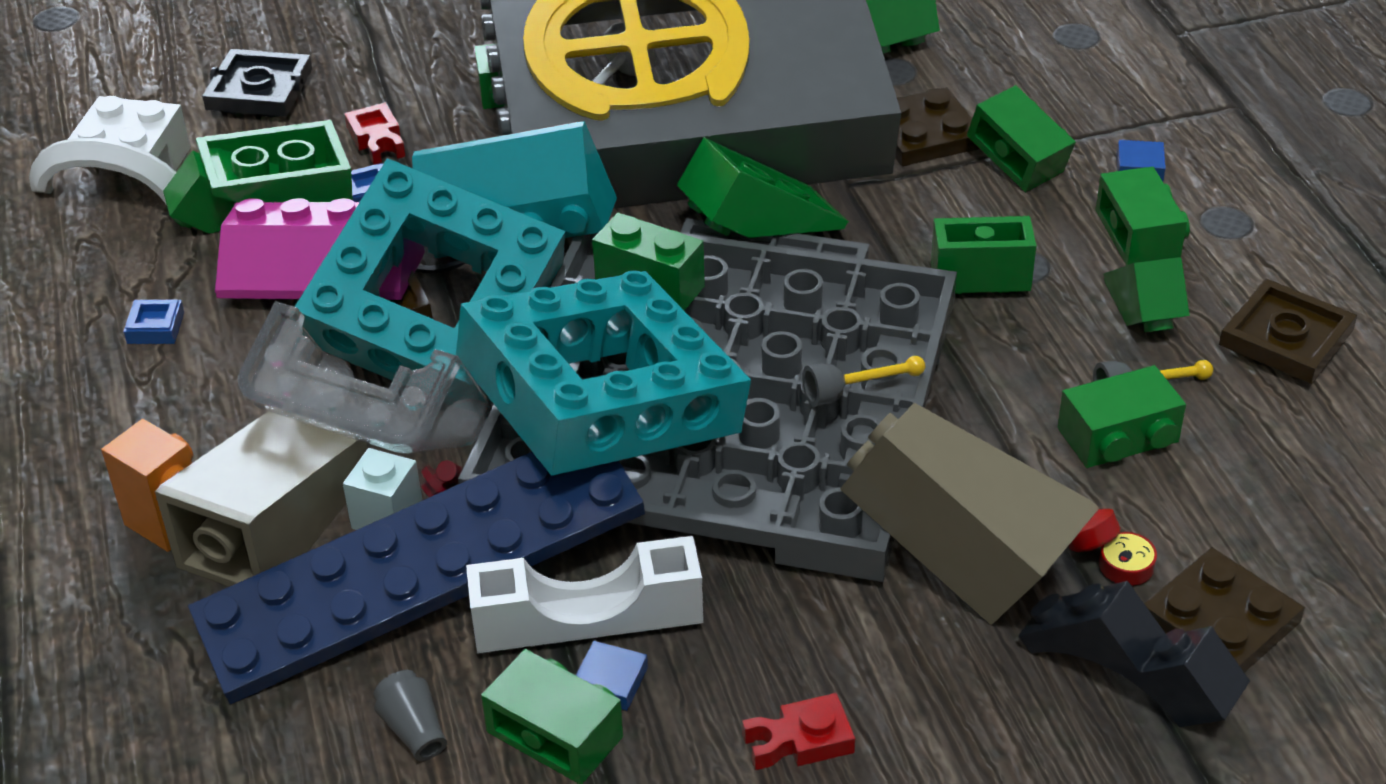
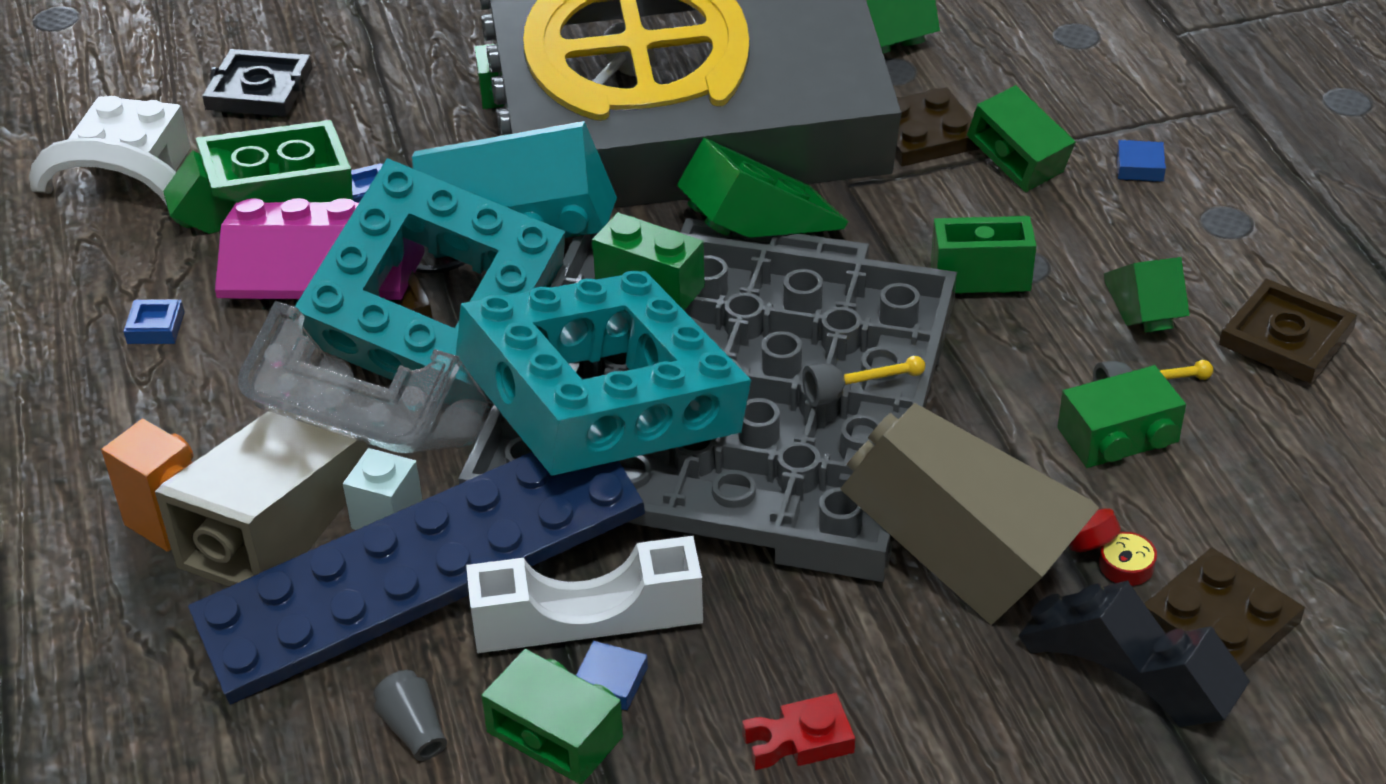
(375, 129): plate -> none
(442, 478): dark red plate -> none
(1141, 215): green brick -> none

